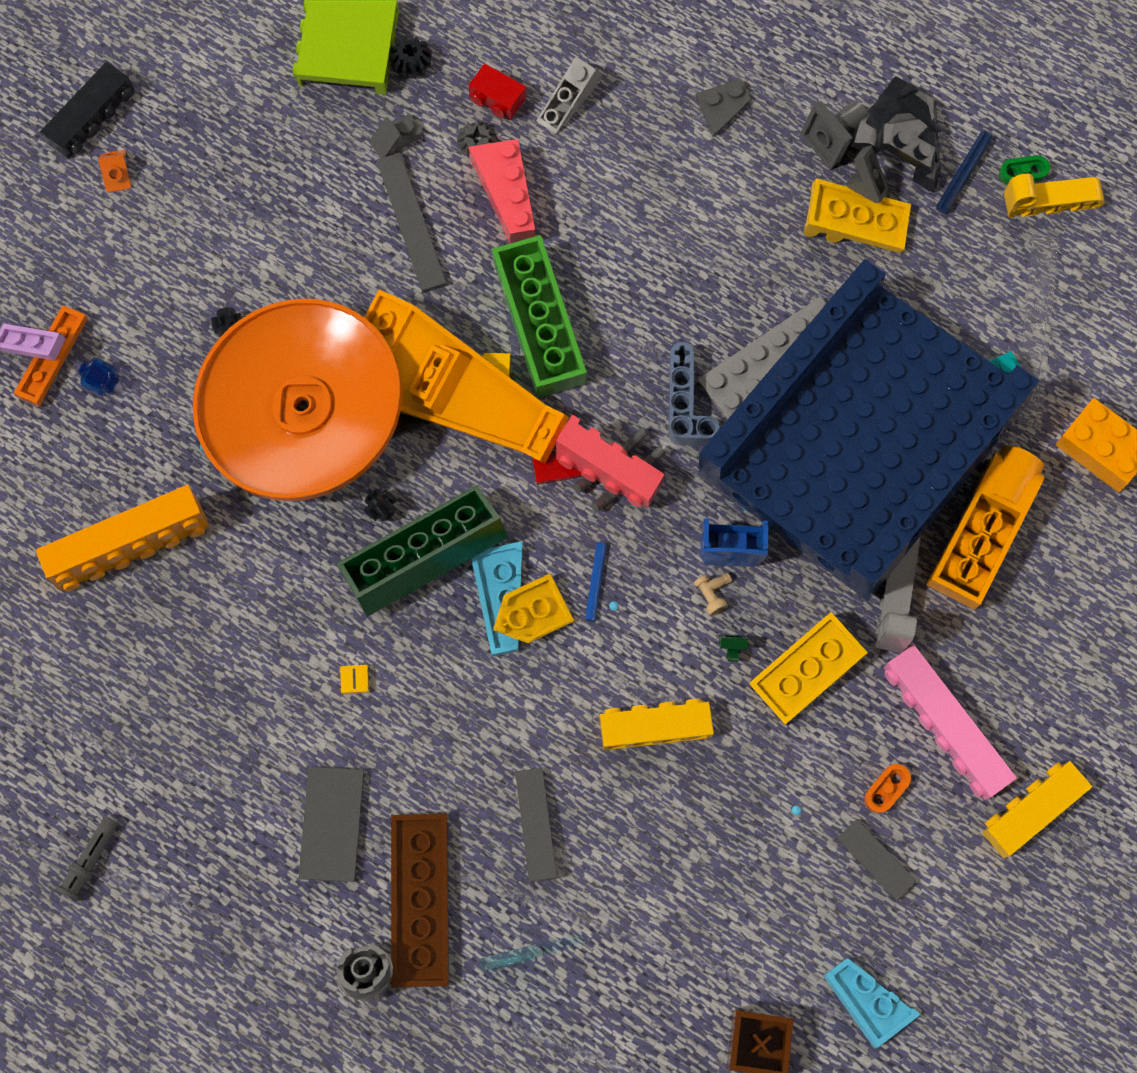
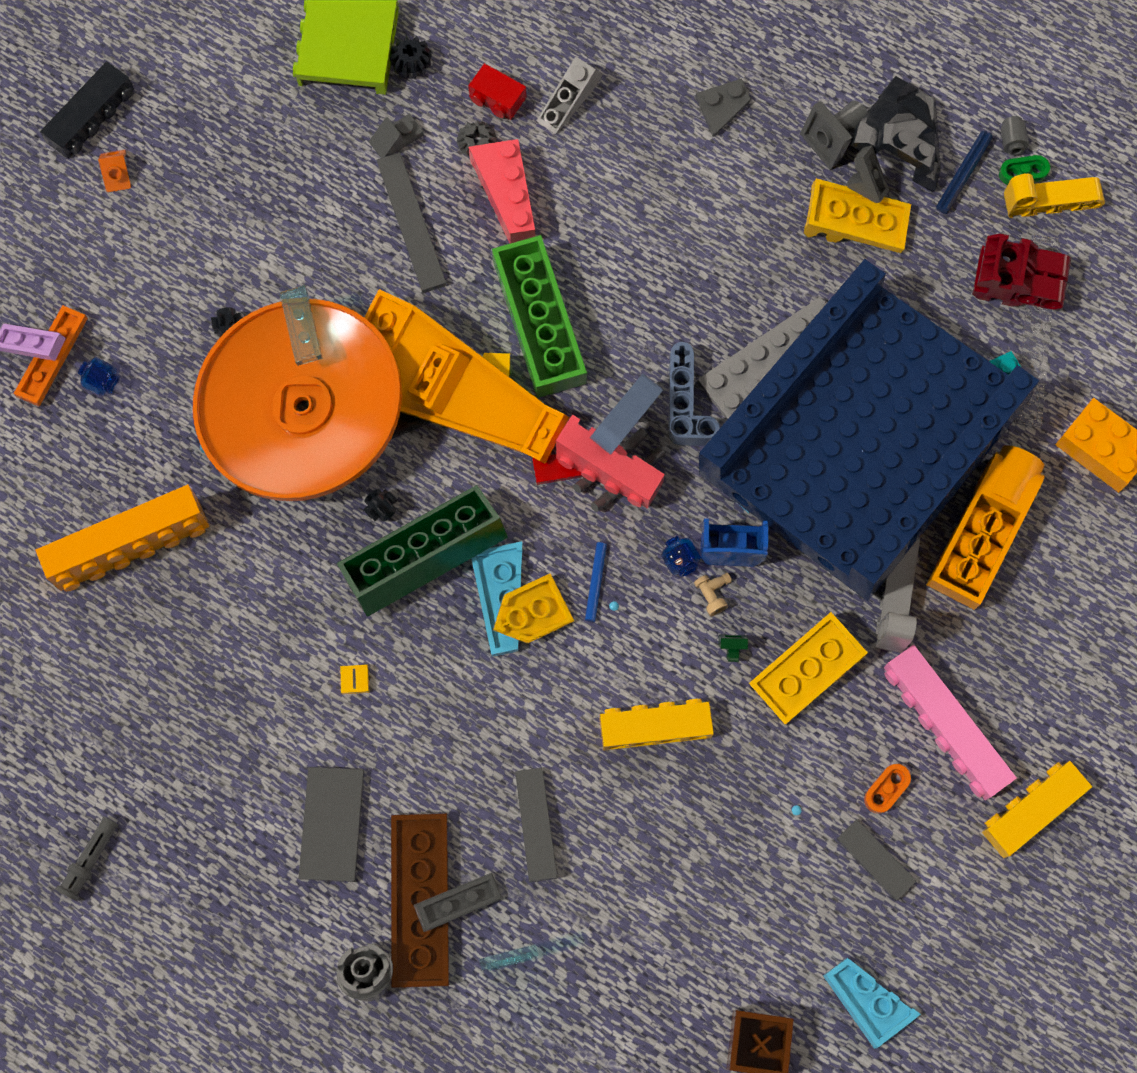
(301, 325): none -> clear light blue tile
(457, 902): none -> dark grey tile
(626, 414): none -> sand blue beam
(680, 556): none -> clear blue head
(1014, 135): none -> dark grey brick
(1032, 274): none -> dark red connector

